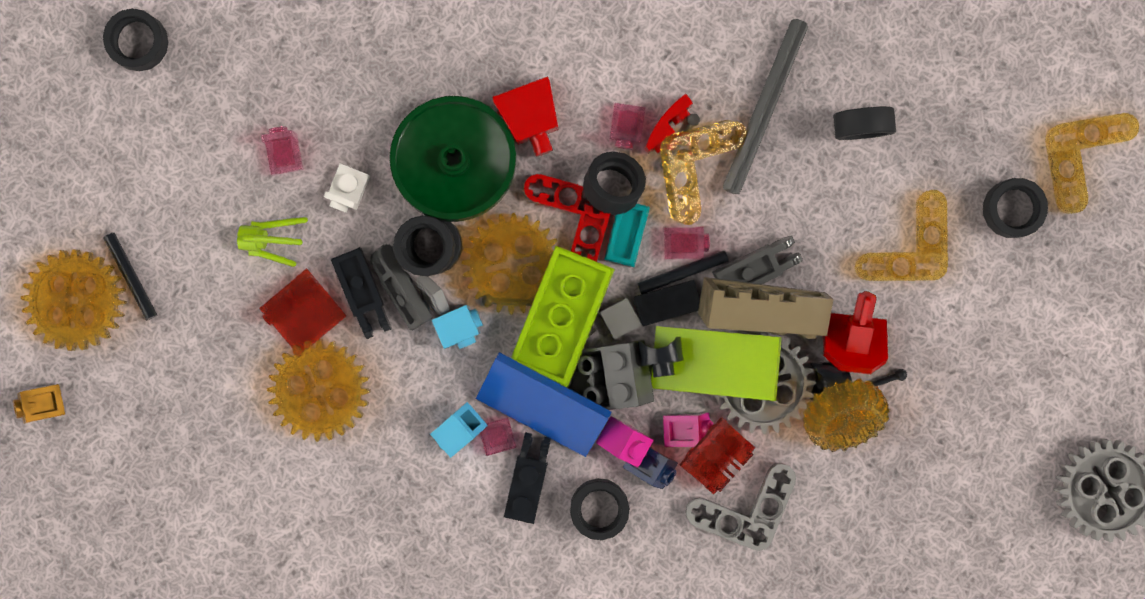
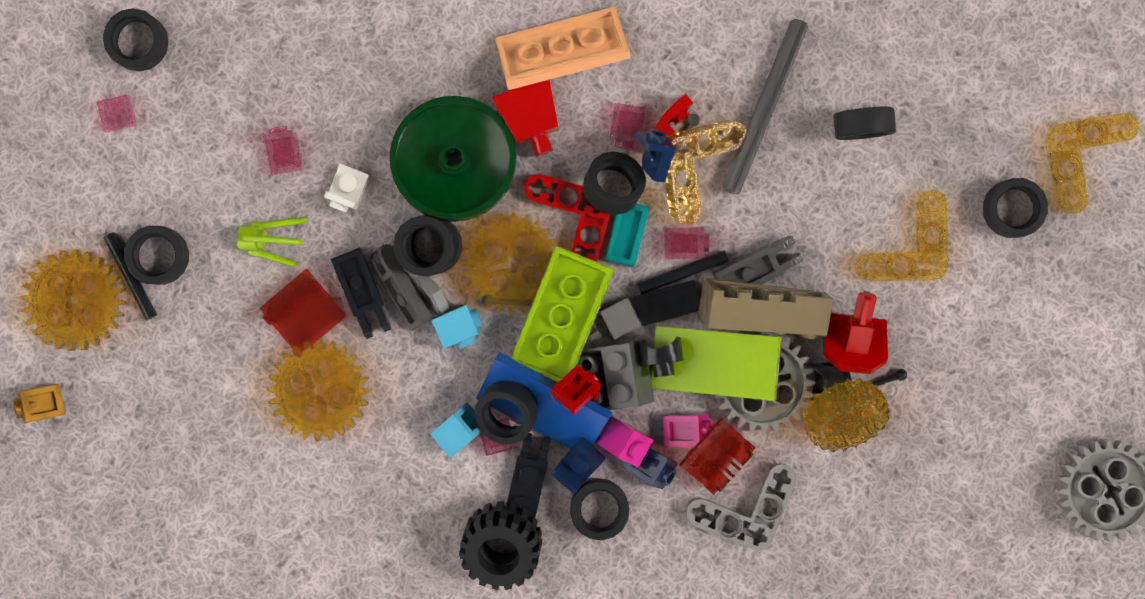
(116, 113): none -> clear pink tile
(133, 246): none -> black tyre
(495, 429): none -> black tyre
(497, 567): none -> black tyre
(562, 48): none -> light nougat tile
(576, 389): none -> red bracket
(578, 465): none -> dark blue bracket
(658, 153): none -> dark blue bracket

